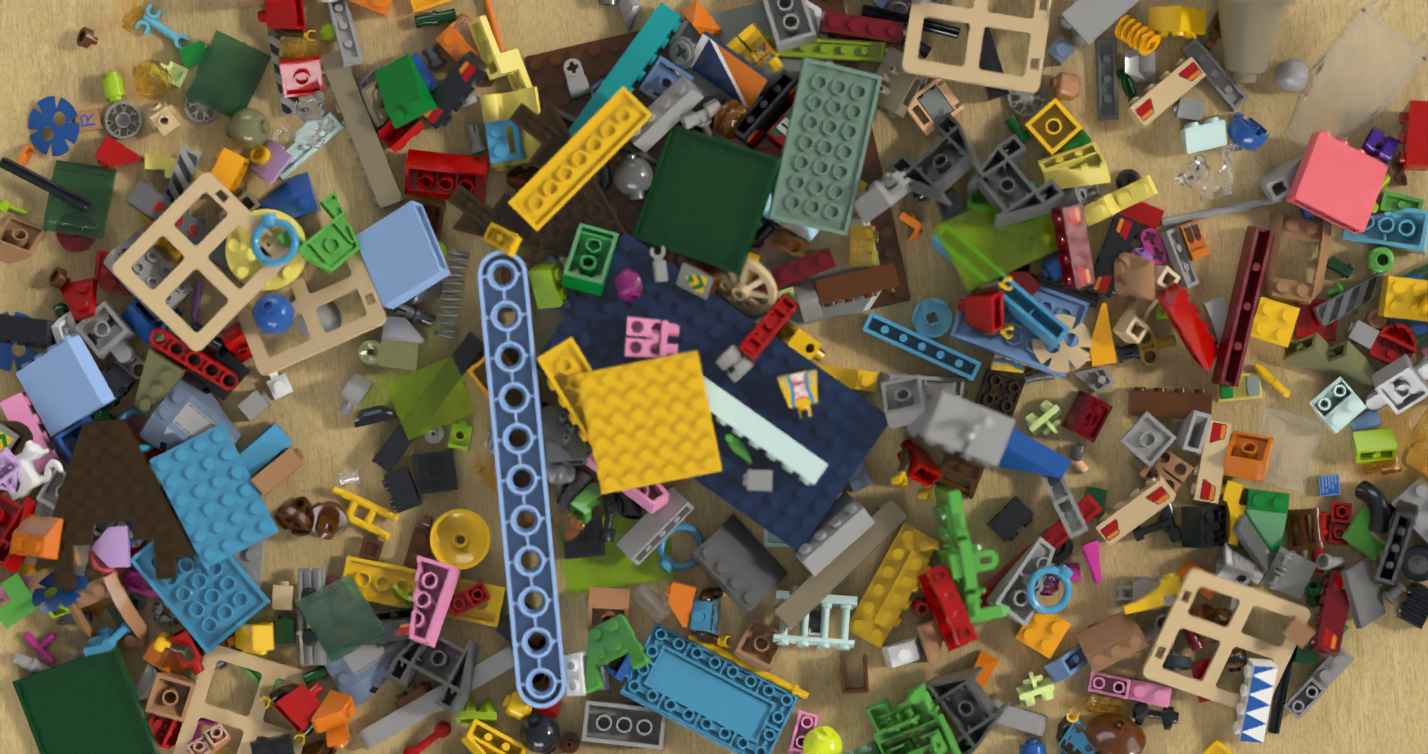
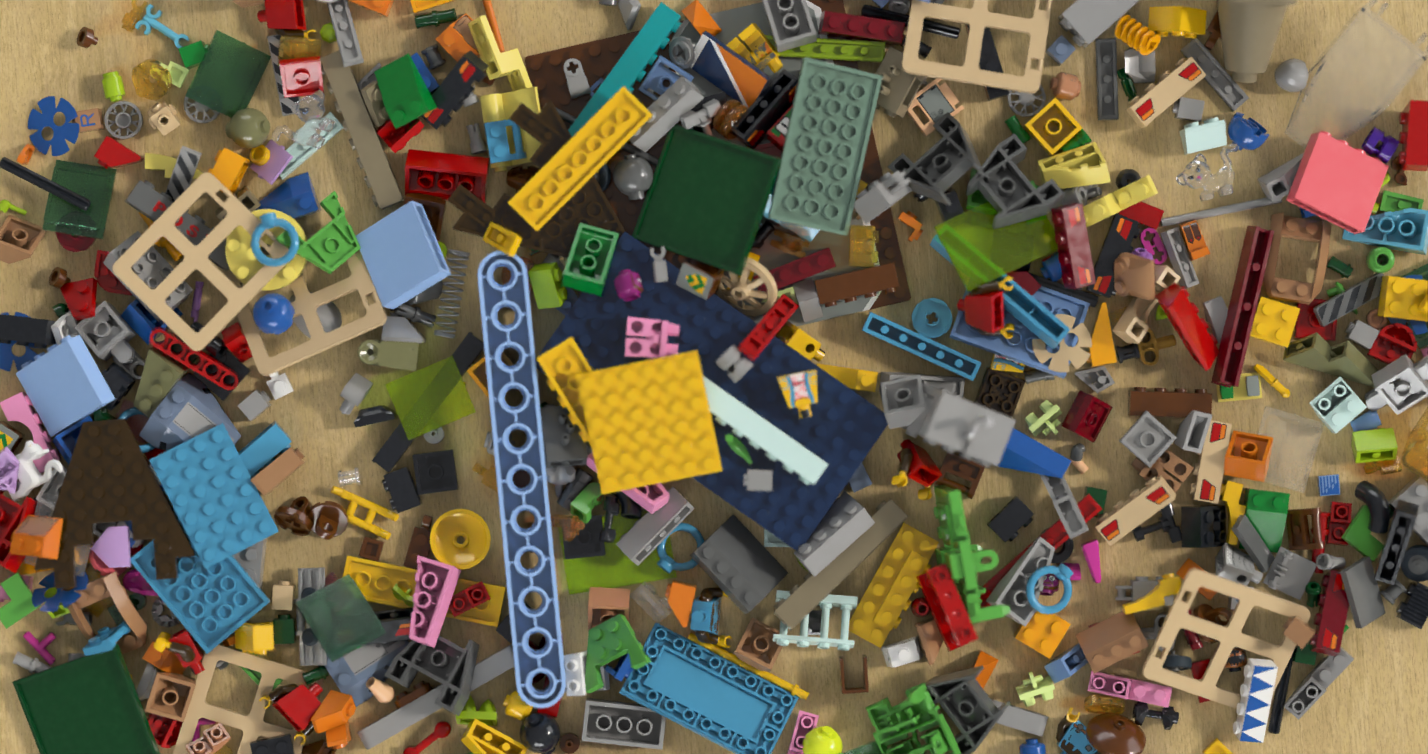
(380, 689): none -> light nougat cone
(464, 443): lime brick -> none

